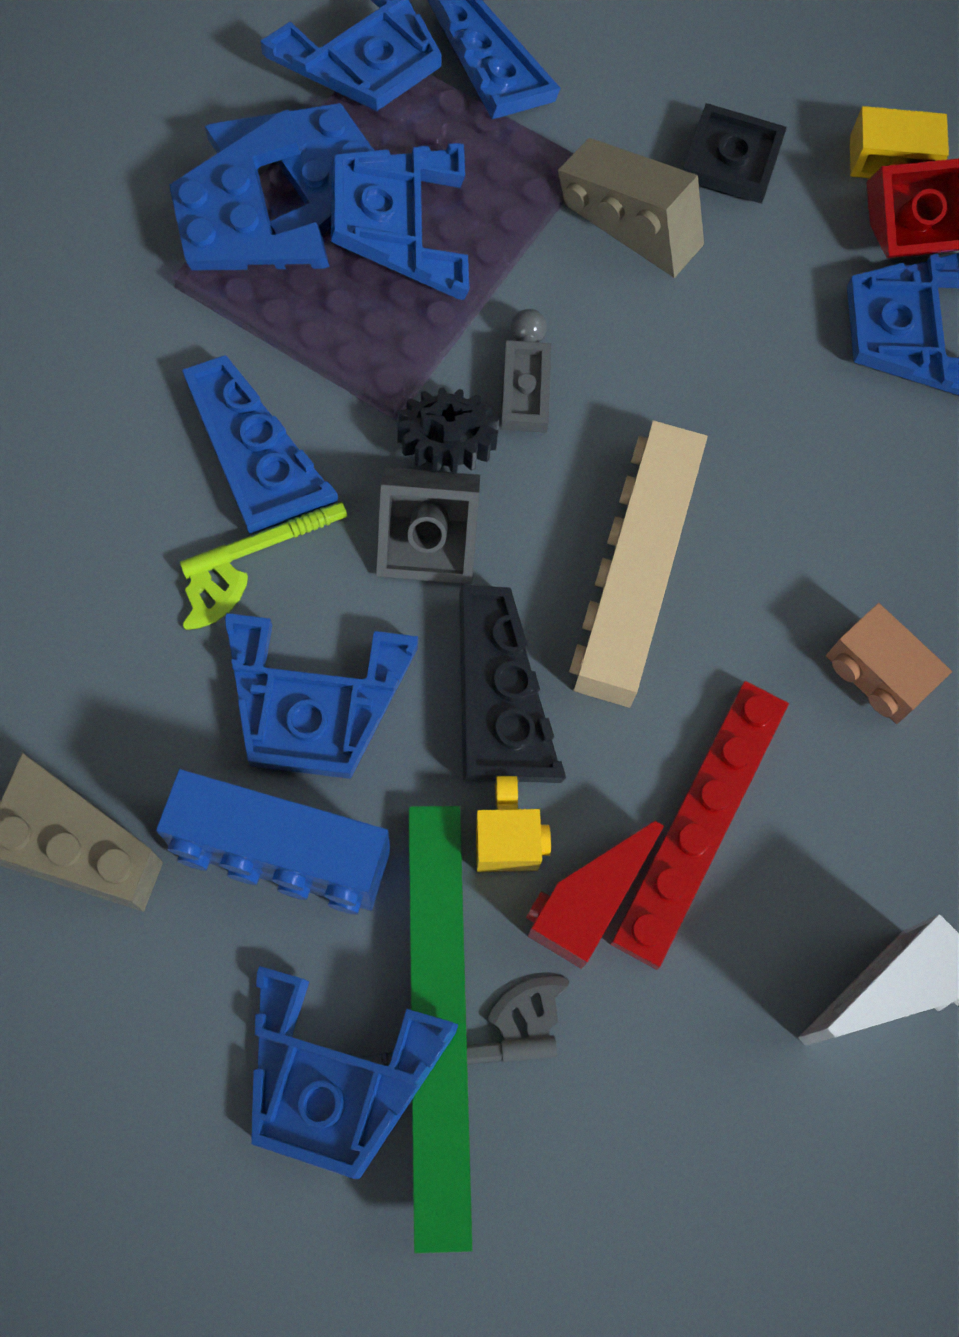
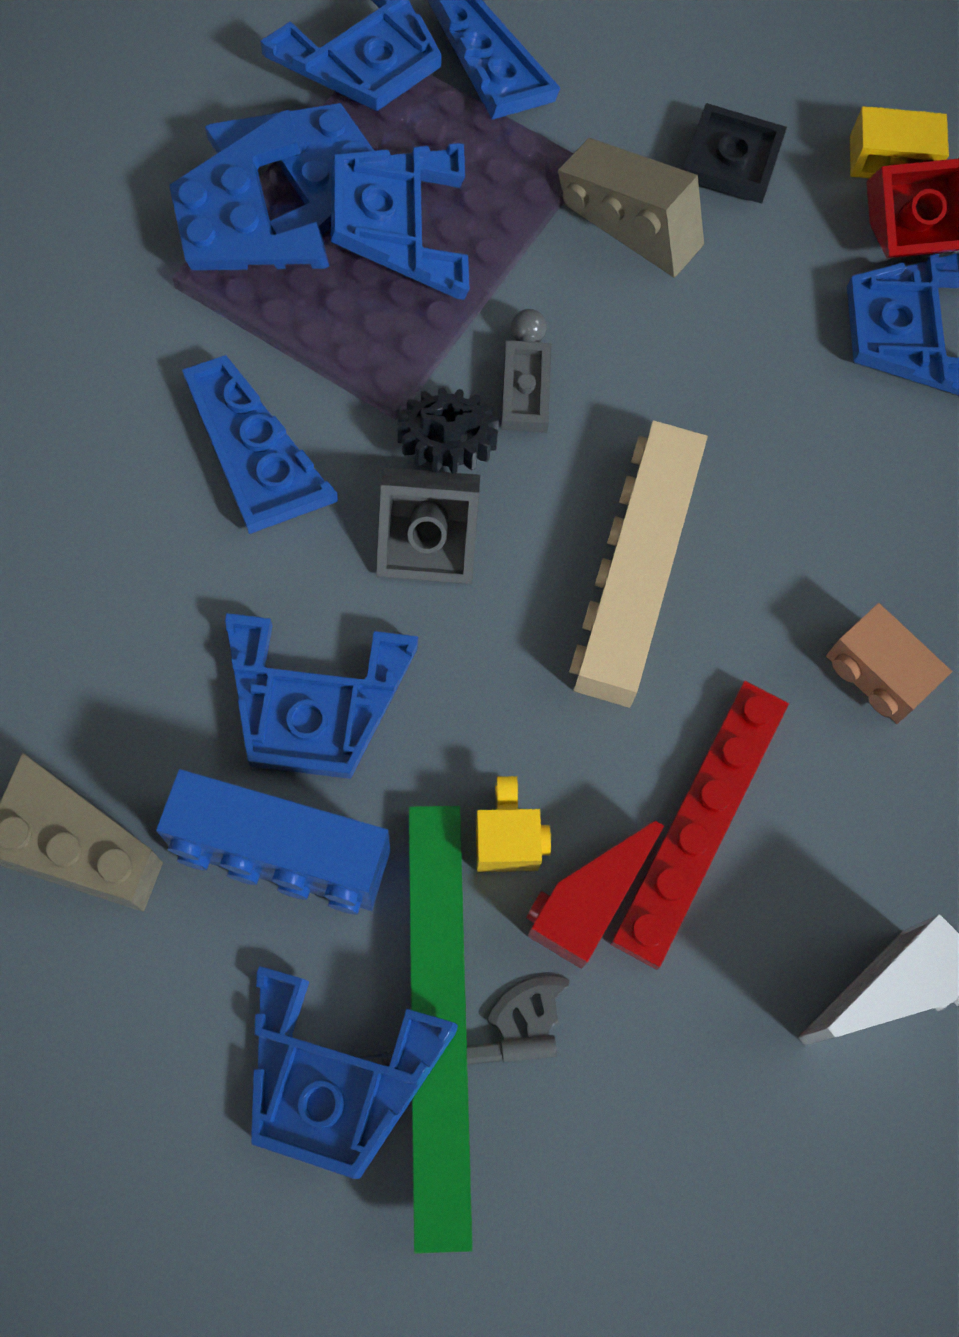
(219, 559): lime piece -> none
(499, 694): black wing -> none

